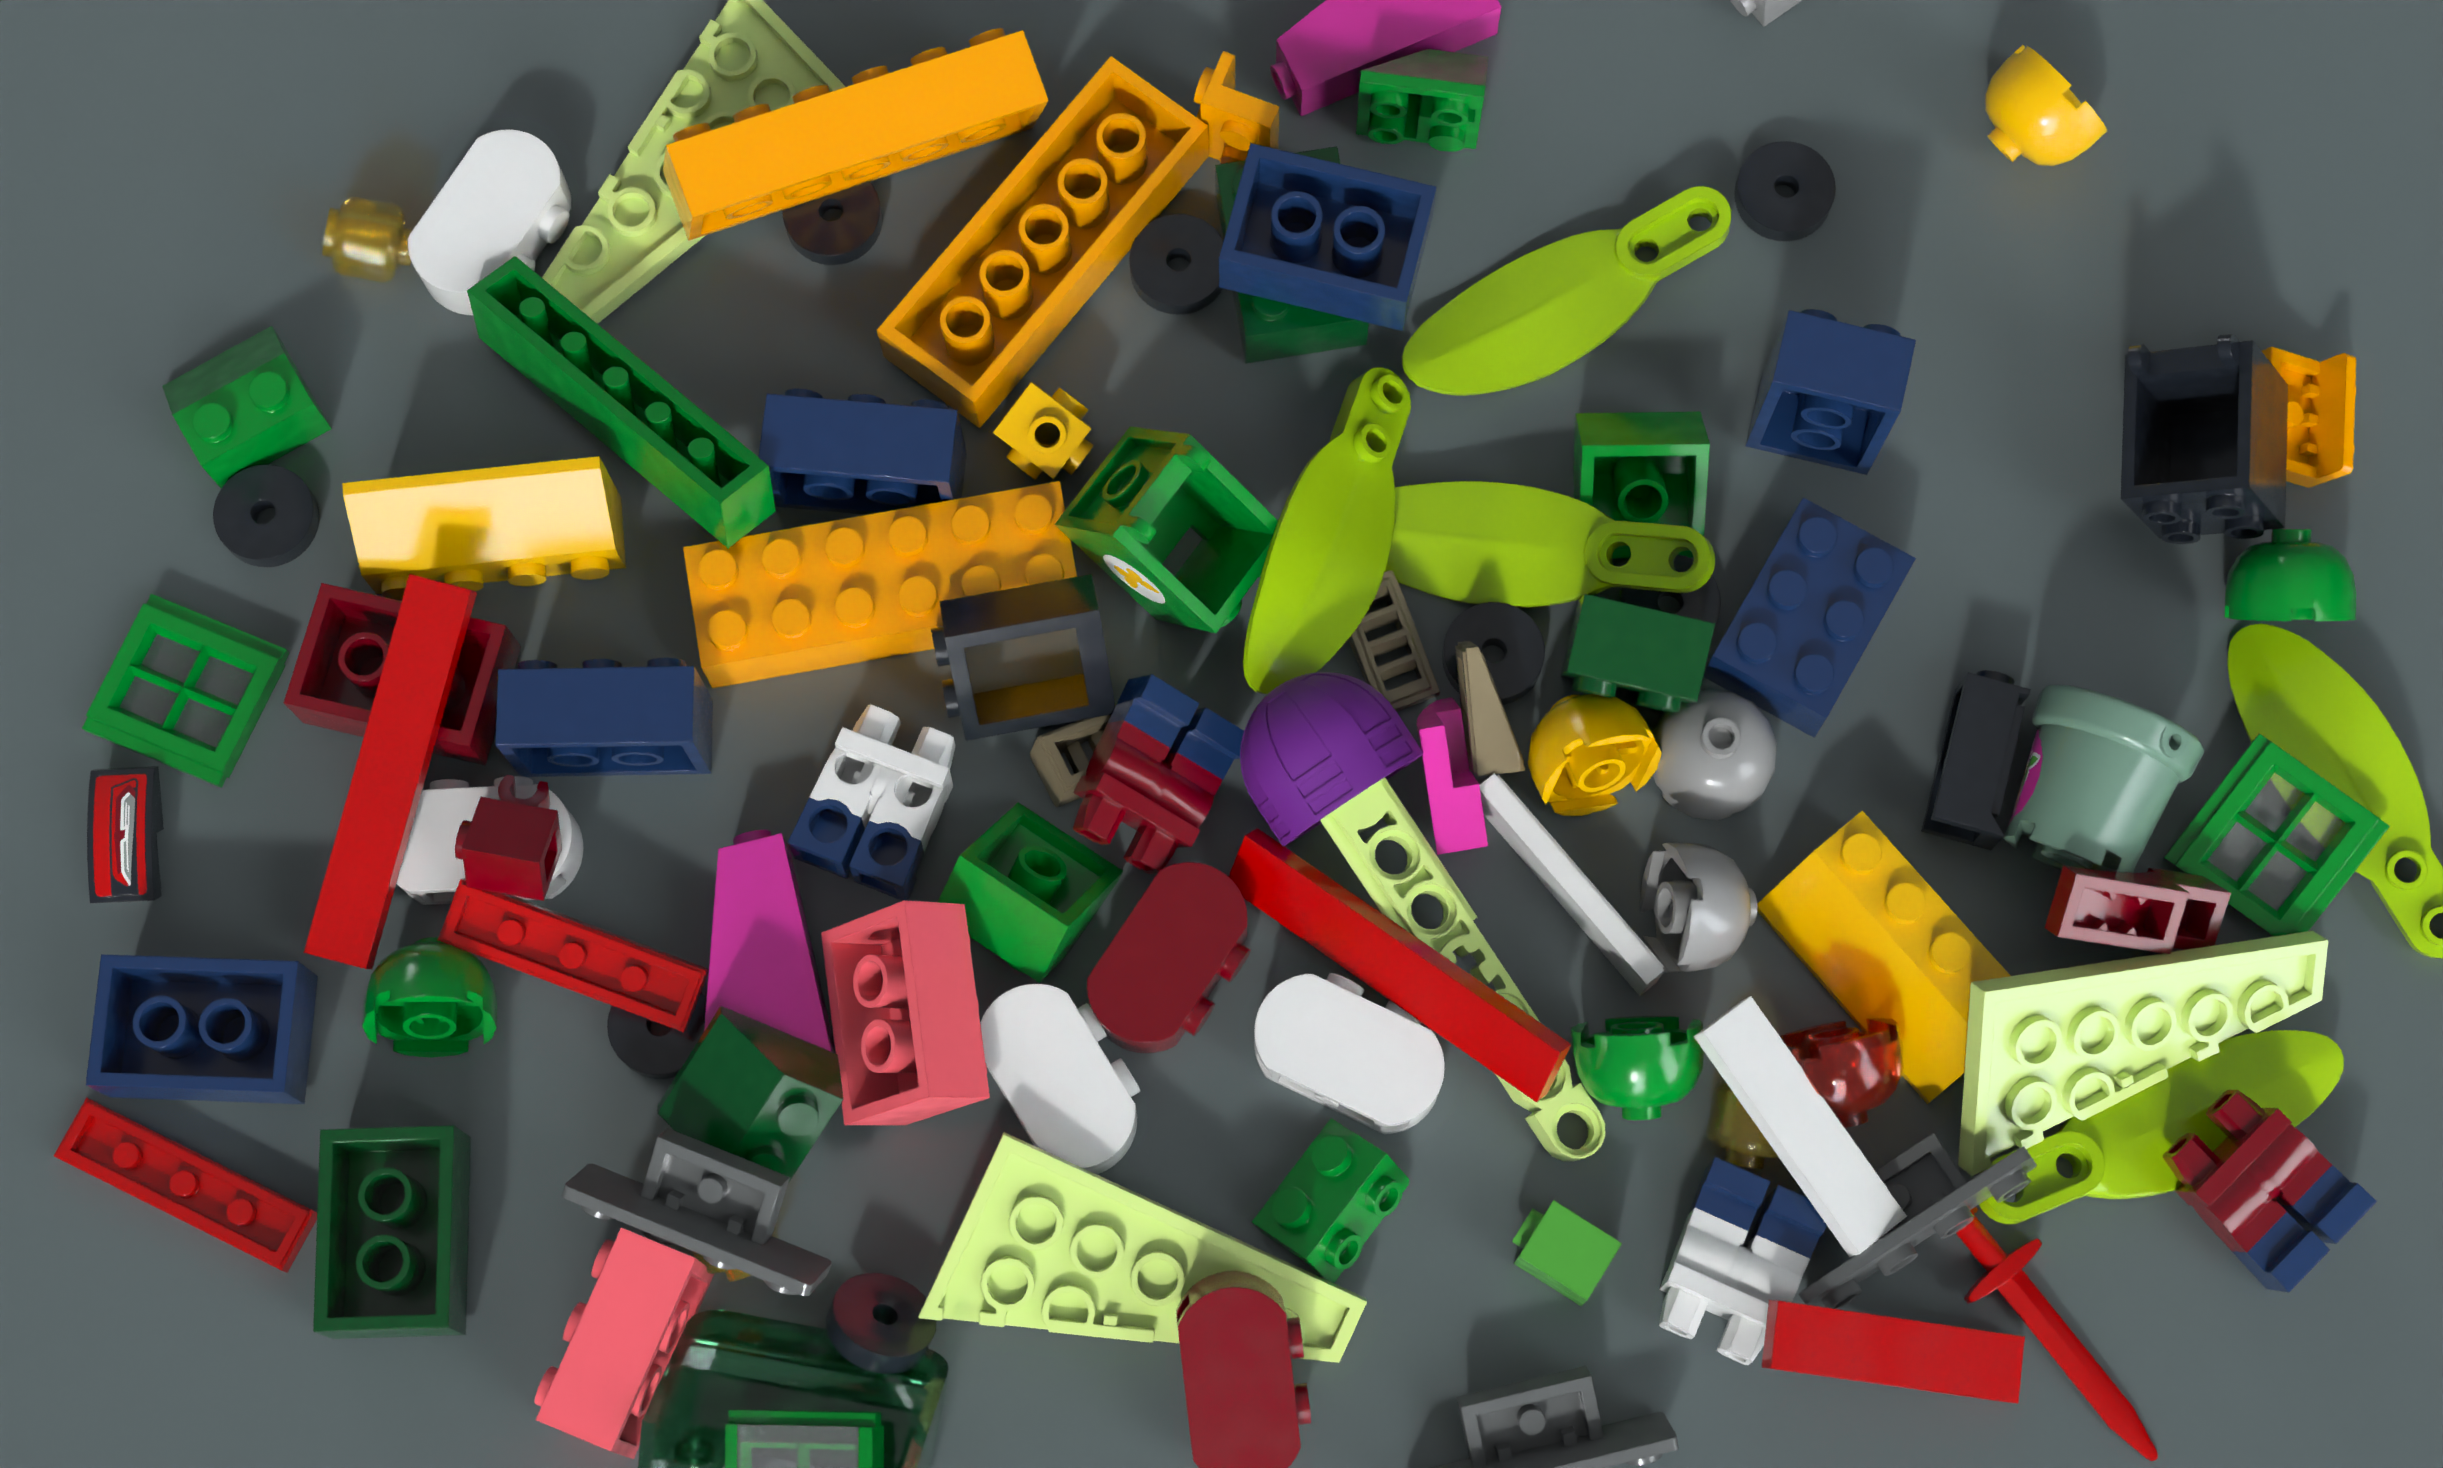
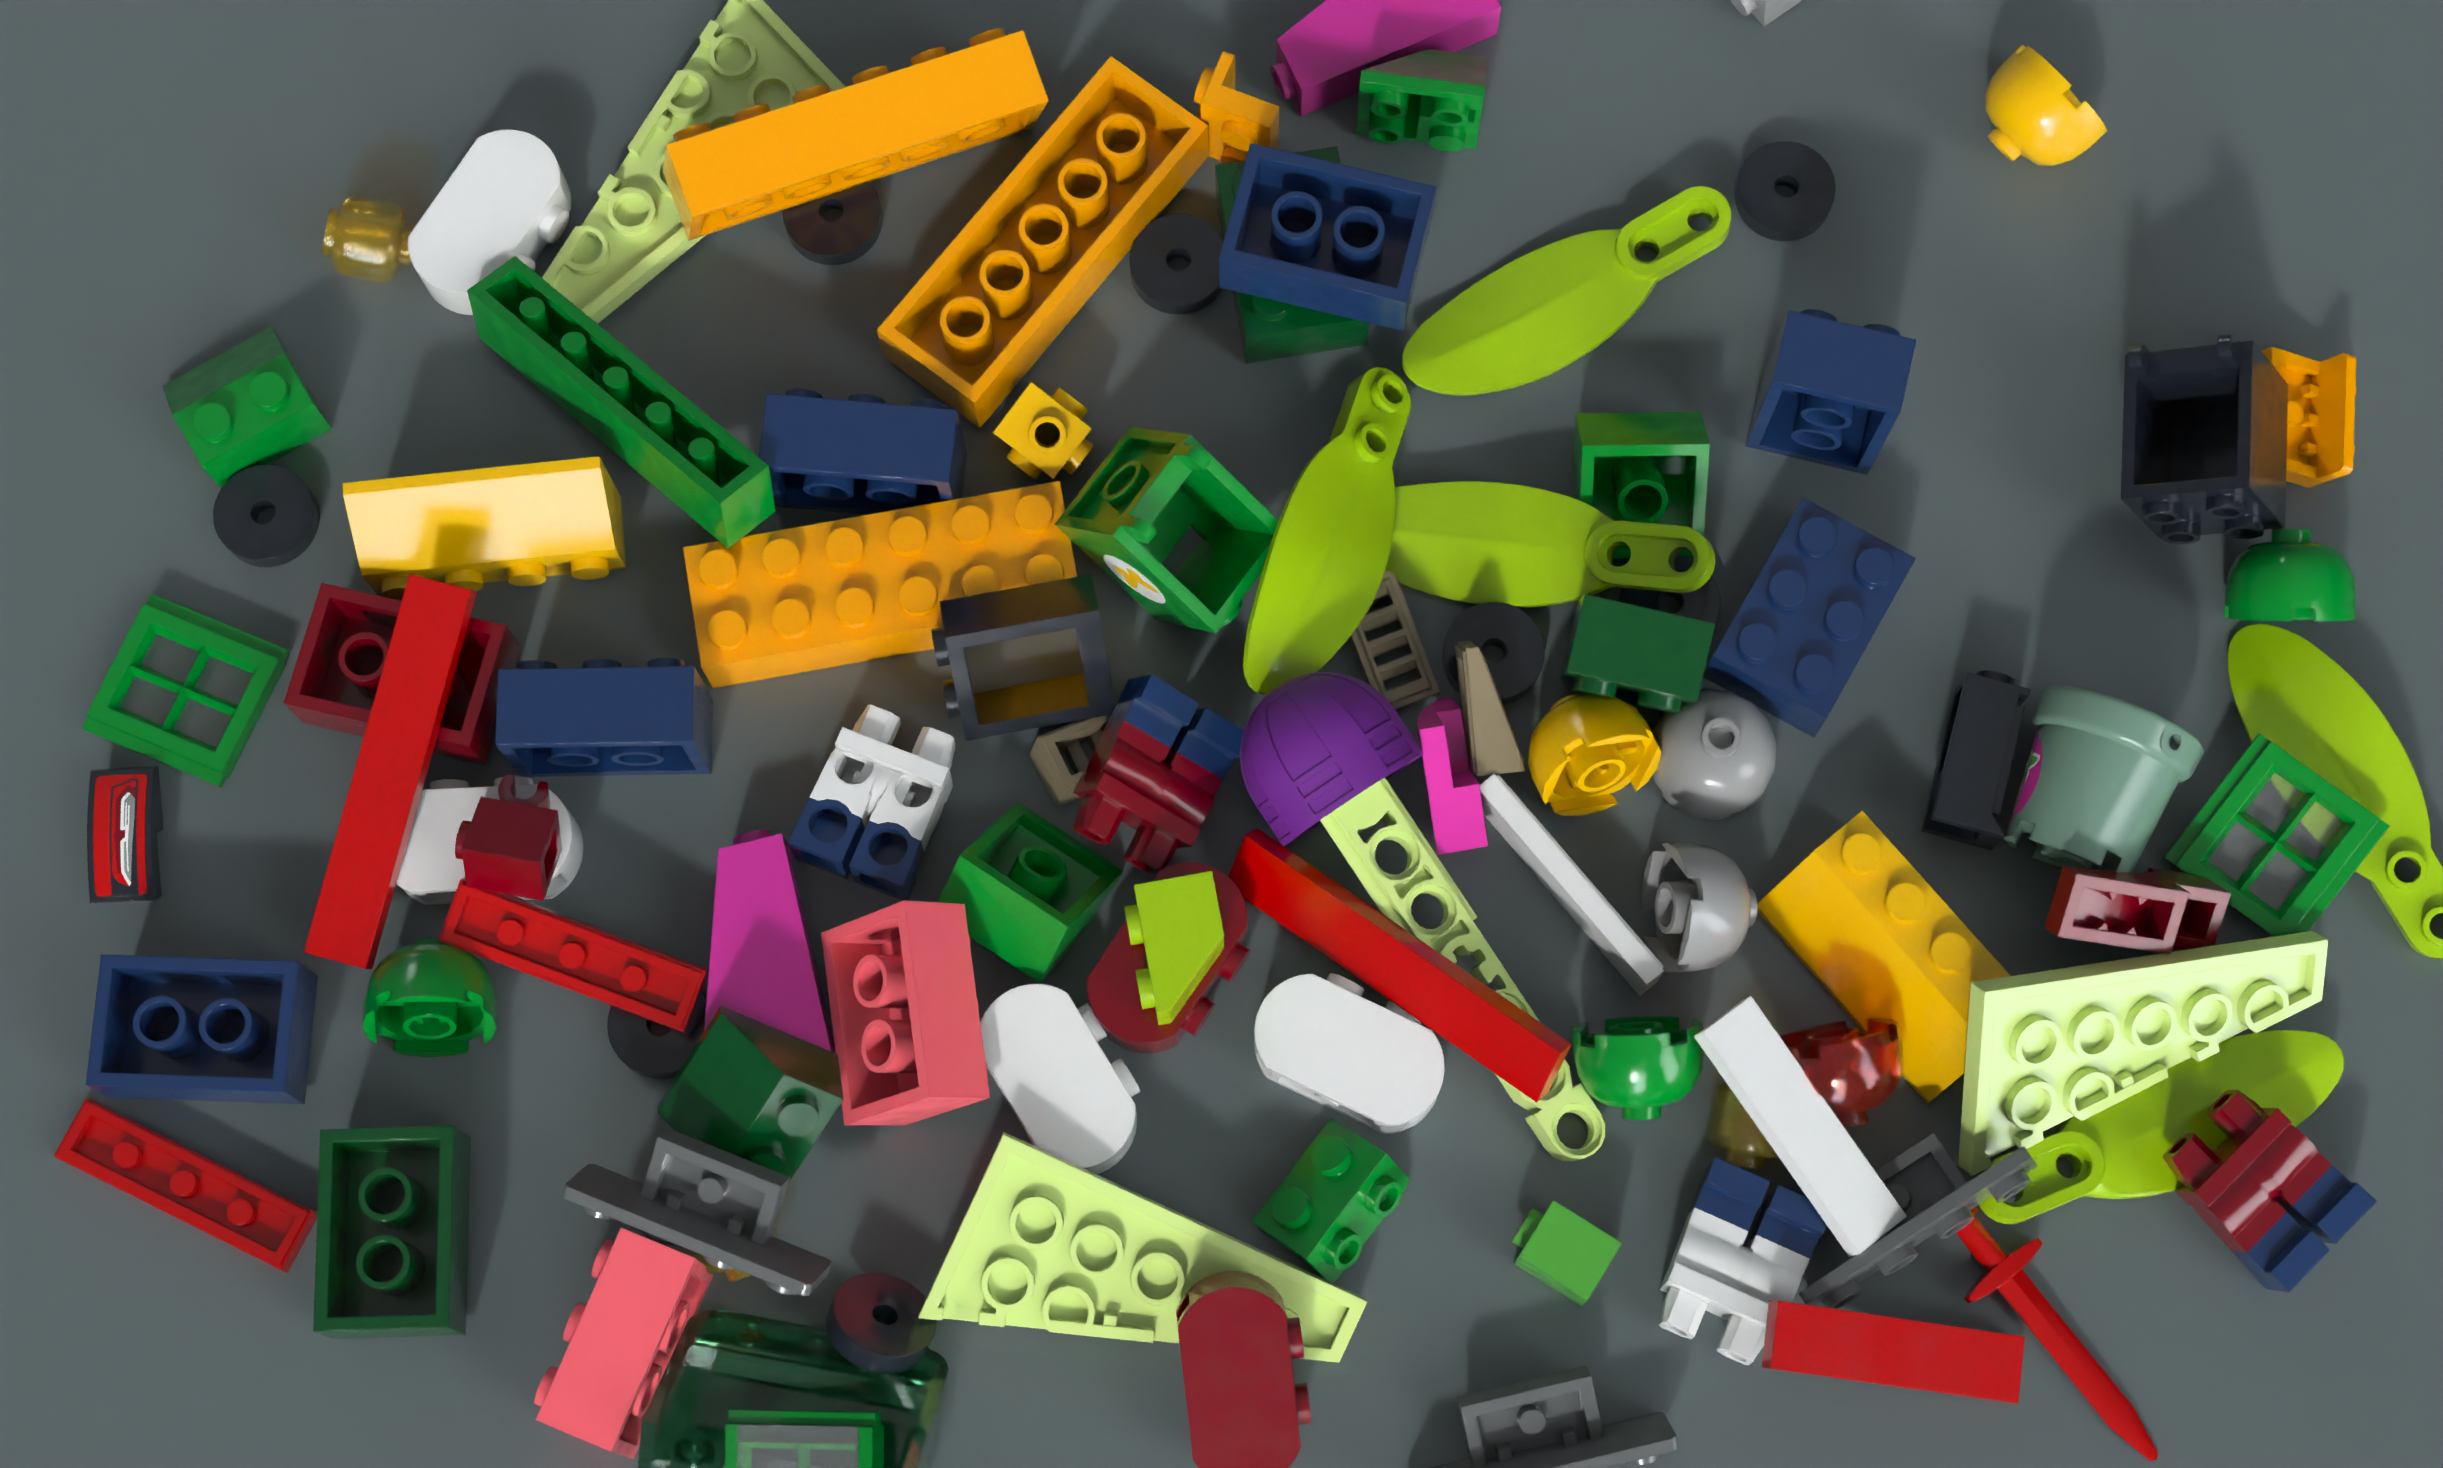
(1180, 937): none -> lime slope

